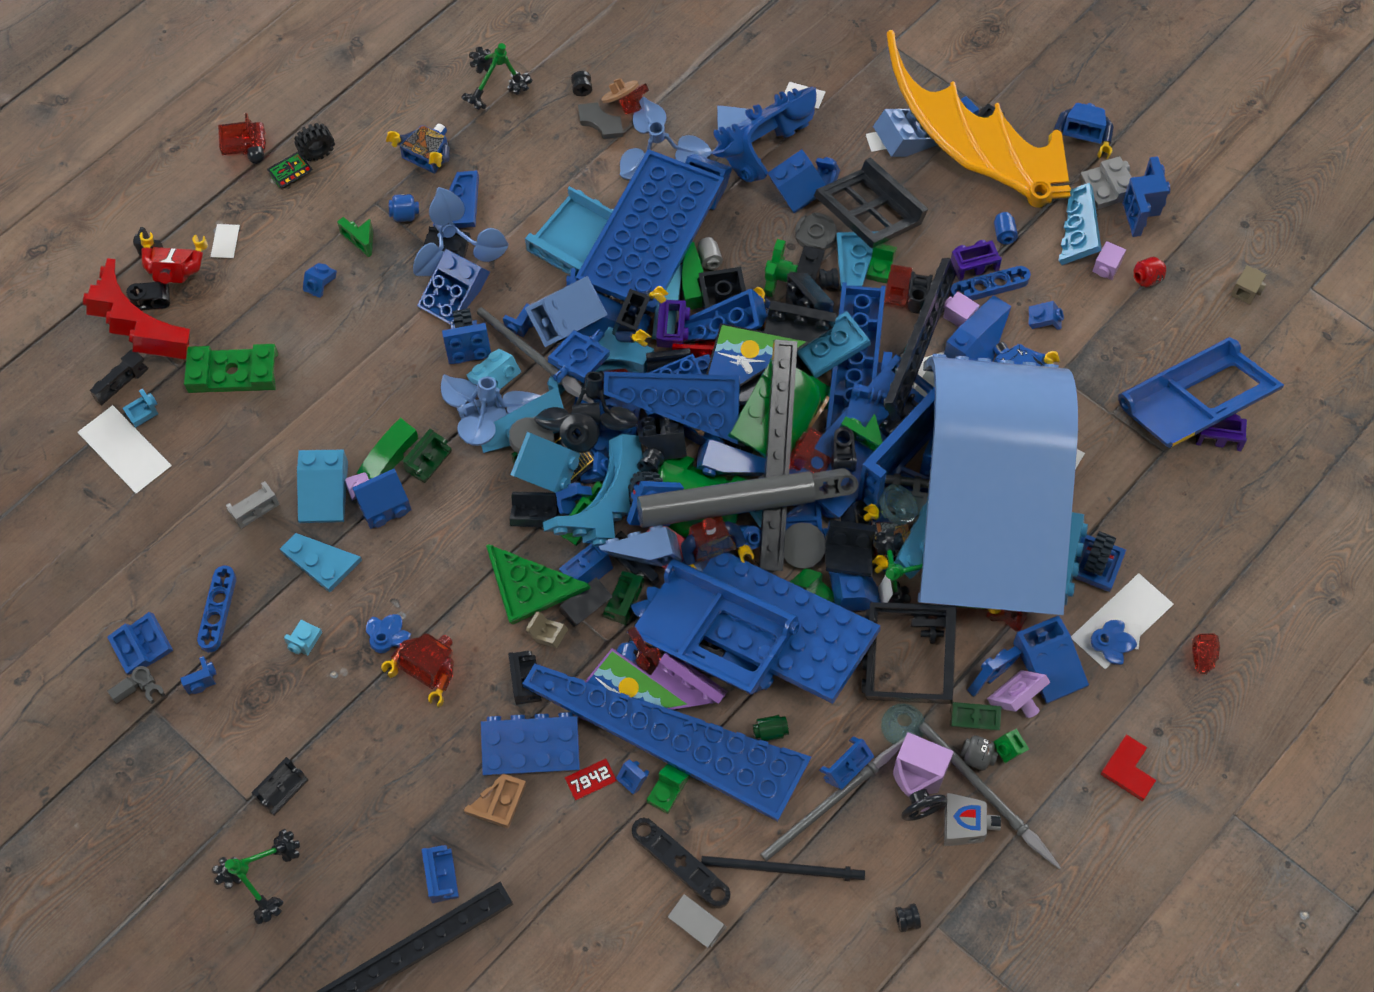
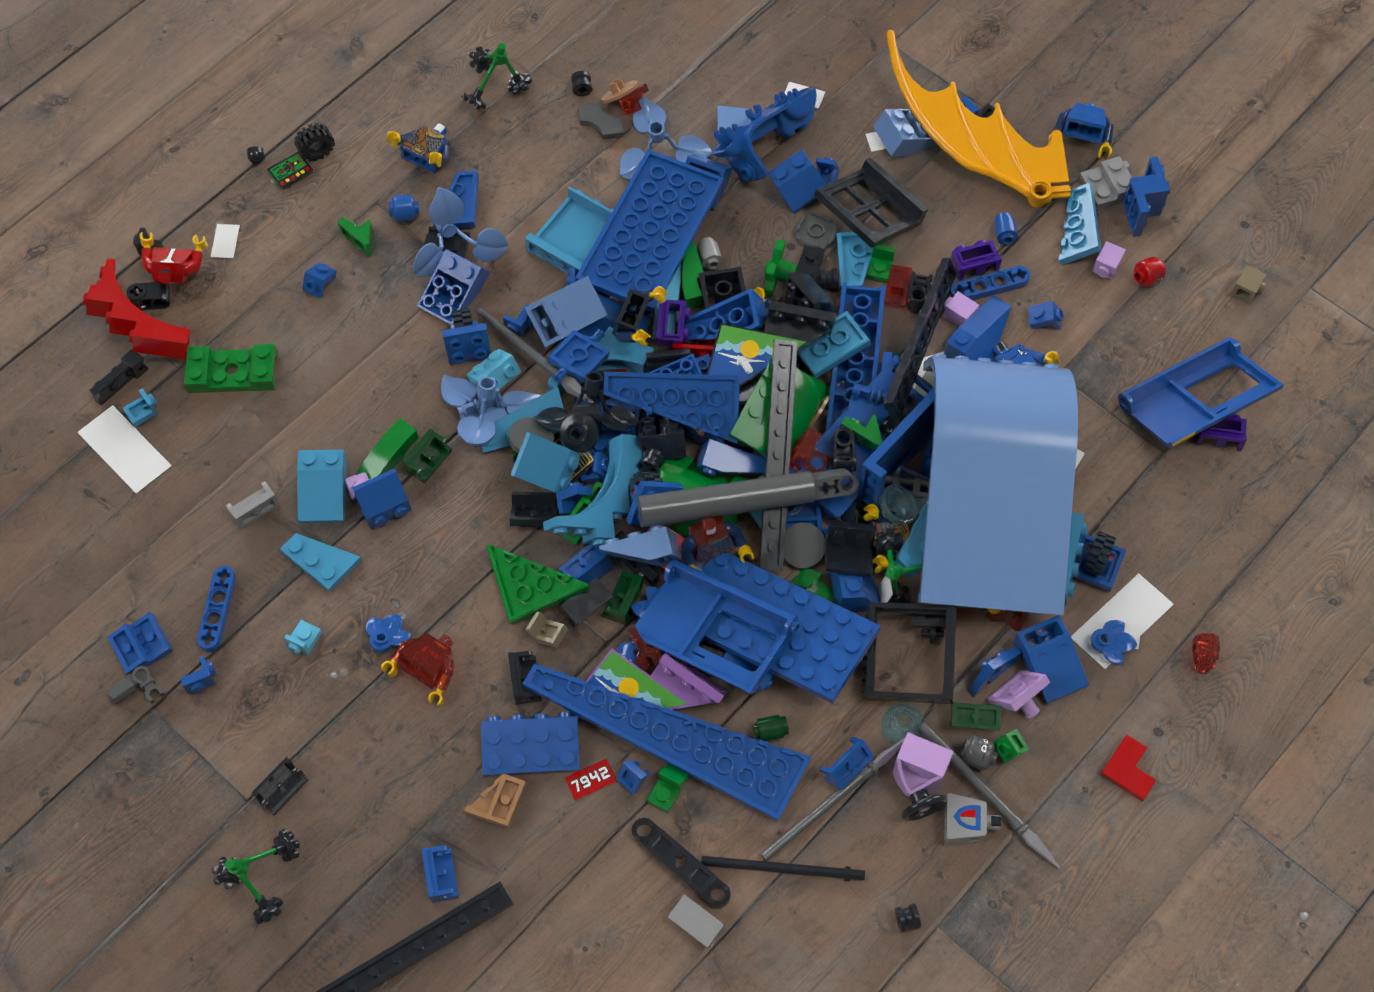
(240, 136): clear red piece -> none
(752, 535): blue brick -> none

